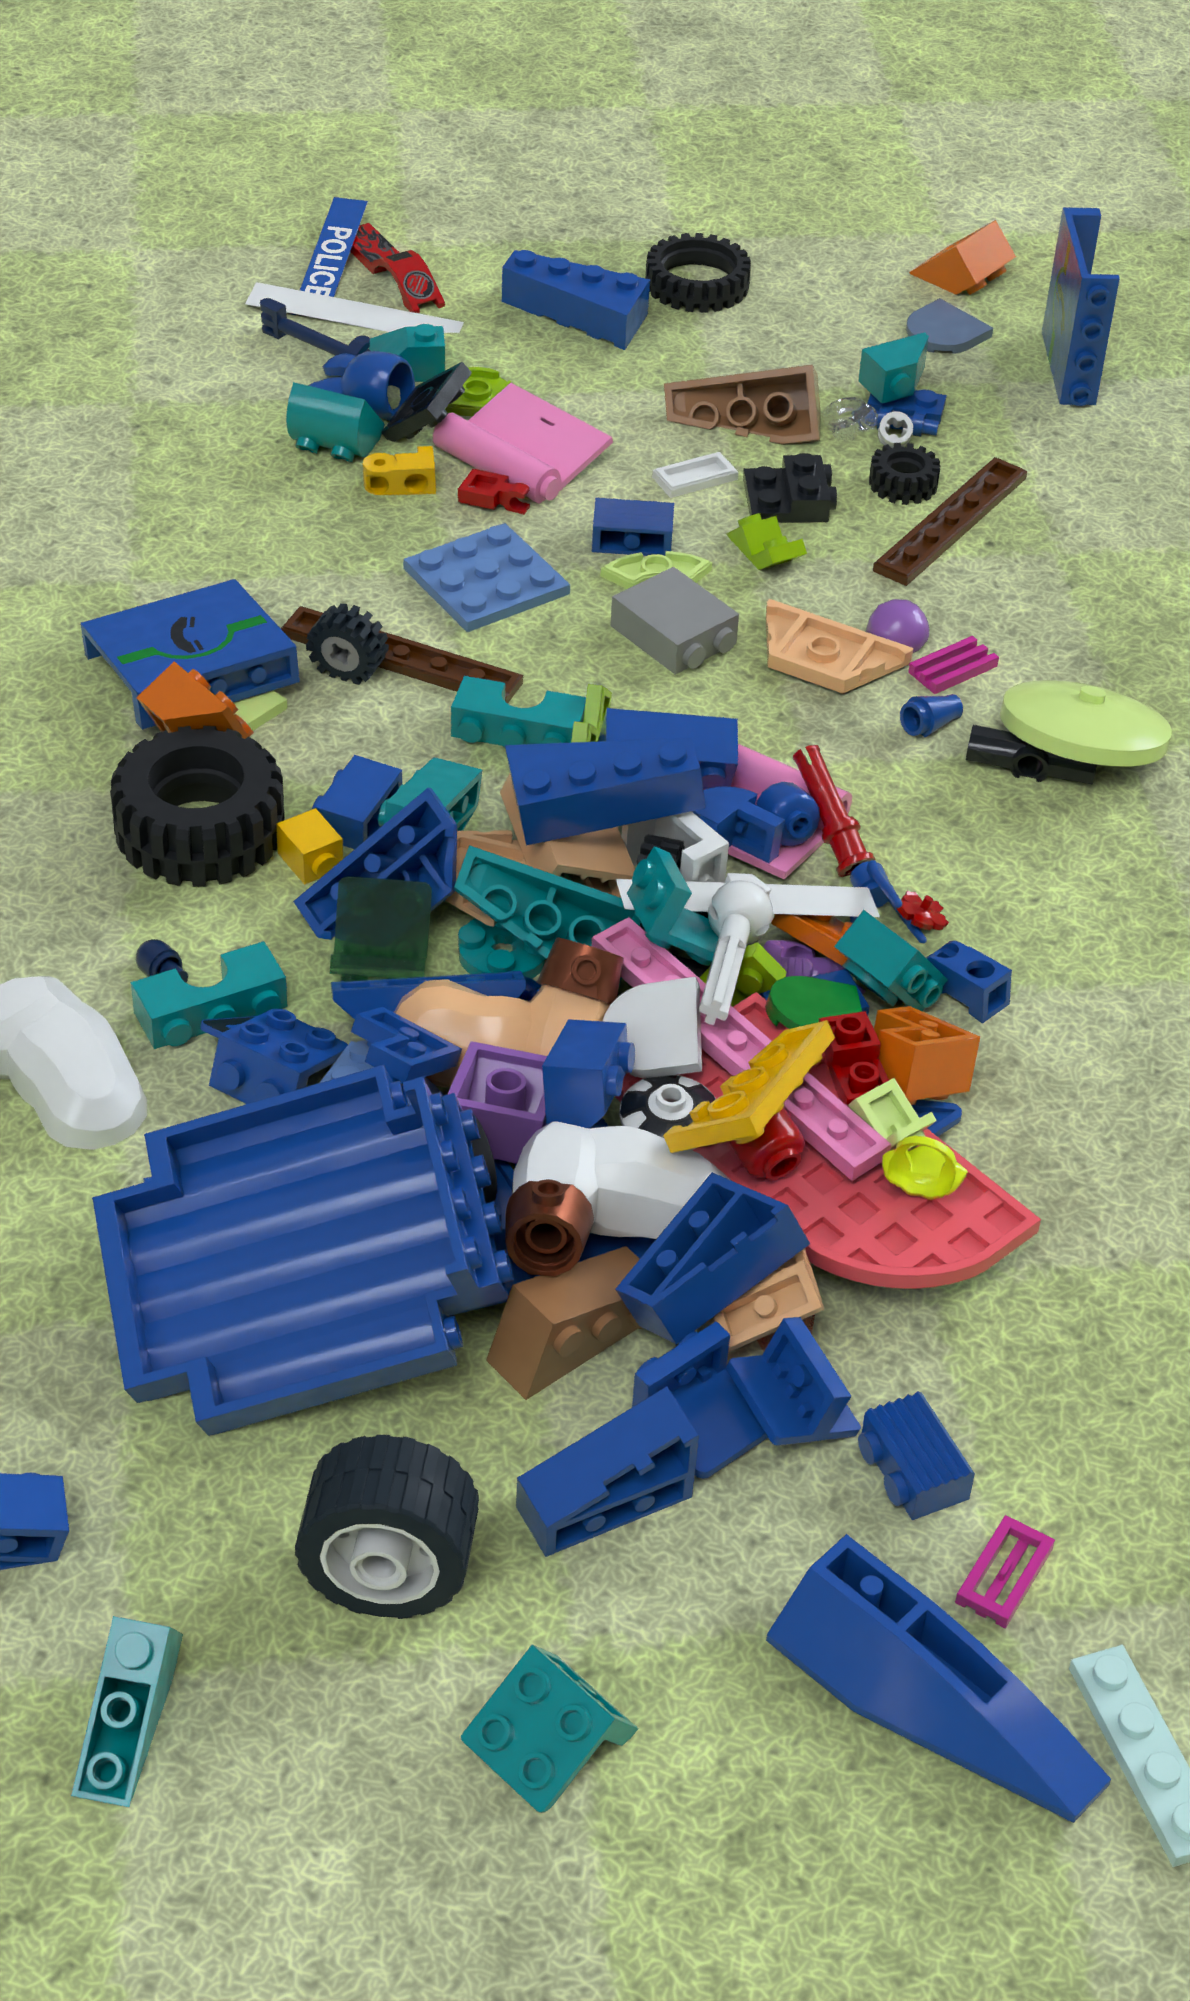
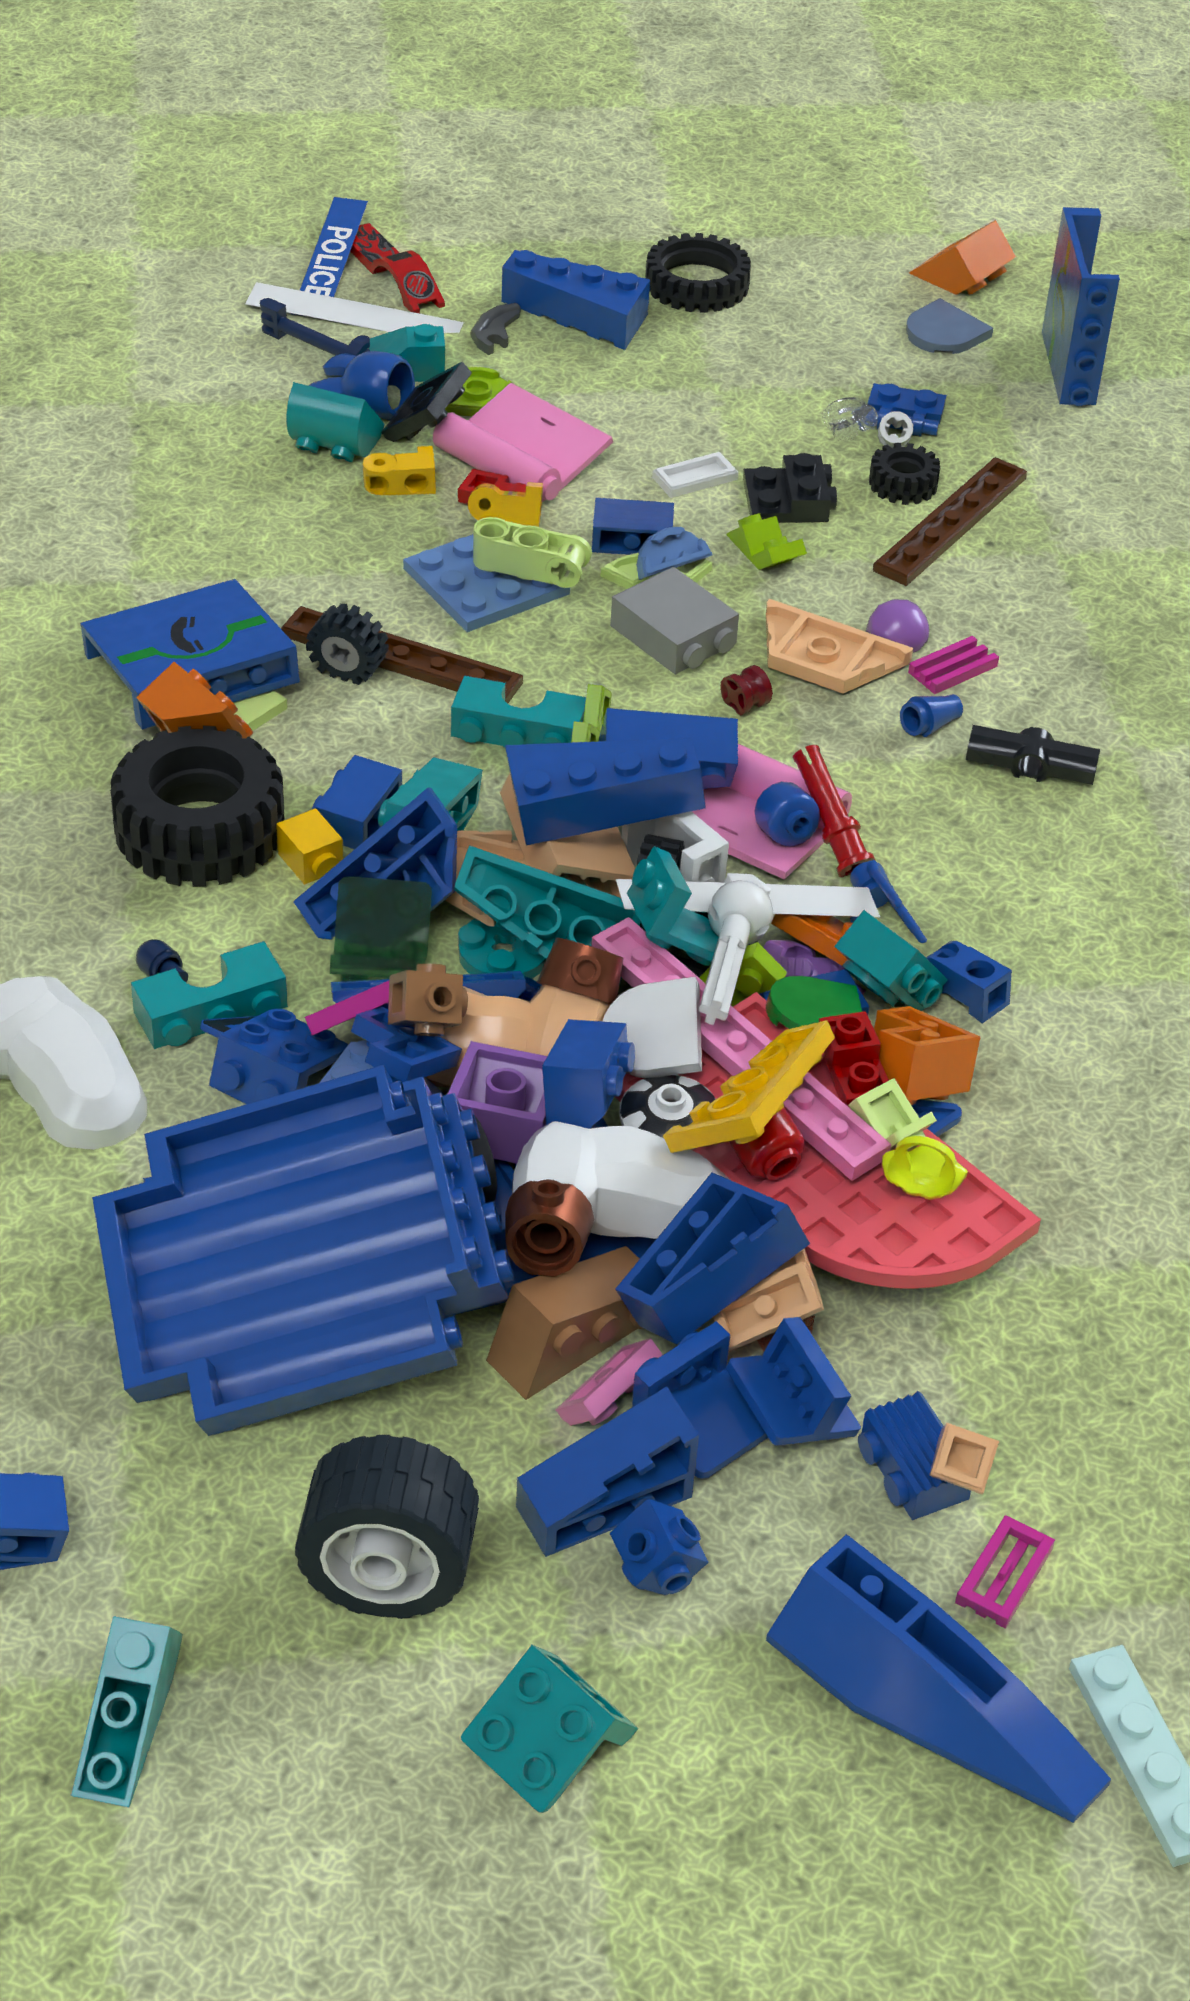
(348, 1008): none -> dark pink tile
(427, 999): none -> medium nougat brick
(491, 327): none -> dark grey piece
(510, 506): none -> yellow leg
(529, 552): none -> yellowish green piece
(596, 1396): none -> bright pink plate
(659, 1548): none -> blue brick
(670, 549): none -> medium blue plate
(740, 822): blue brick -> none
(746, 689): none -> dark red wheel
(763, 403): medium nougat wedge -> none
(894, 367): teal slope -> none
(923, 913): red plant -> none
(963, 1458): none -> light nougat slope
(1085, 723): yellowish green dish -> none

